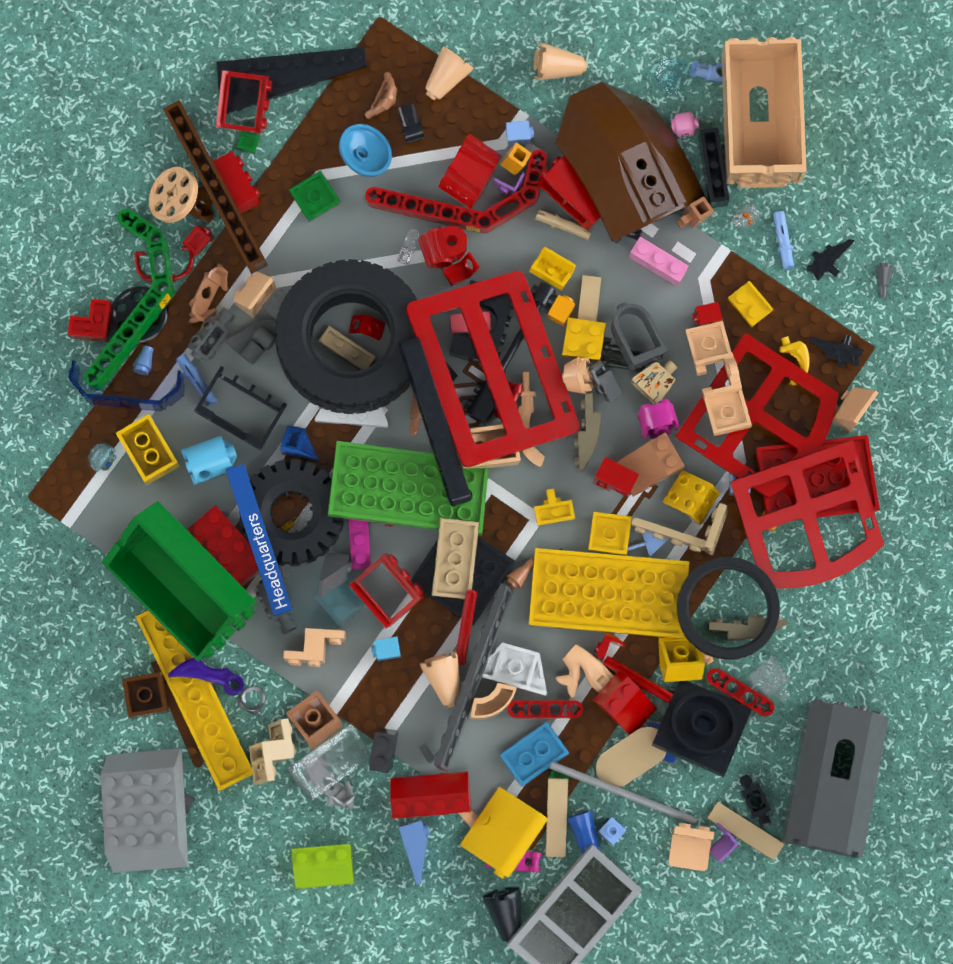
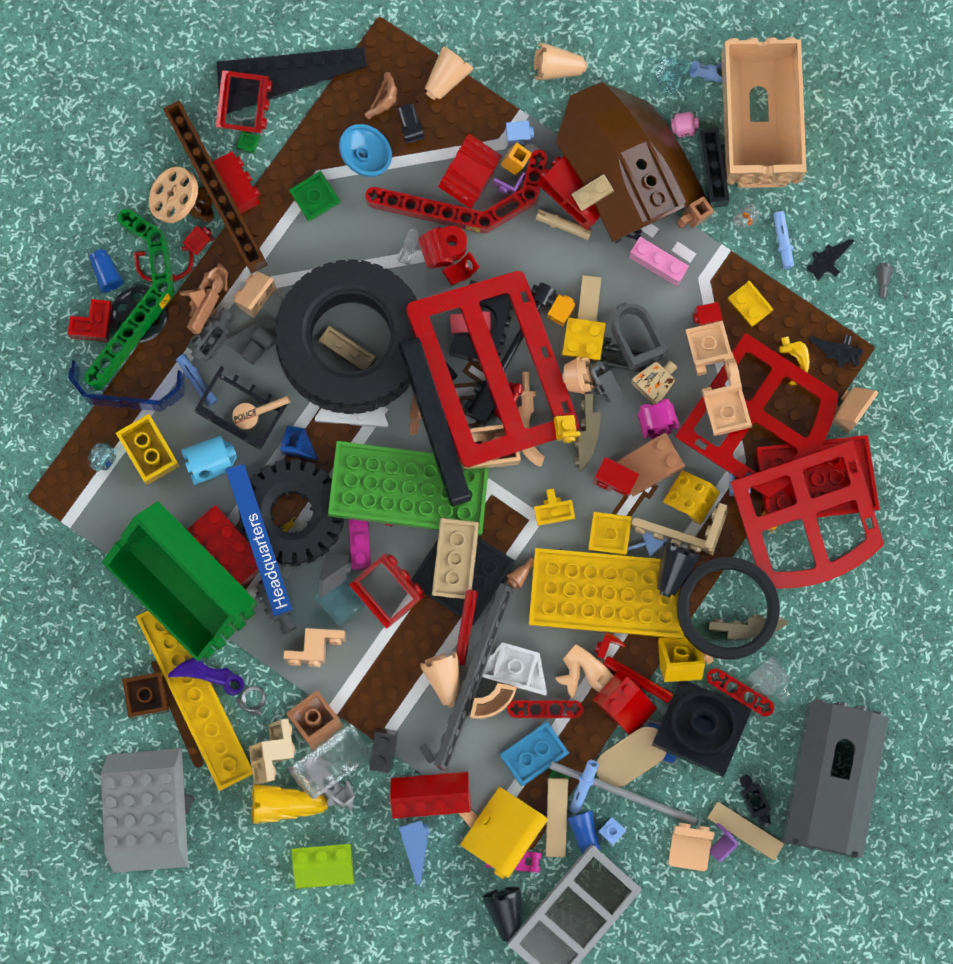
(105, 271): none -> blue plant
(144, 361): medium blue cone -> none
(204, 303): none -> nougat piece
(247, 415): none -> light nougat piece
(279, 803): none -> yellow cone
(368, 326): red bracket -> none
(386, 649): medium azure brick -> none
(552, 268): yellow bracket -> none
(566, 428): none -> yellow bracket
(586, 779): none -> light blue pin
(592, 192): none -> tan plate
(674, 568): none -> black cone

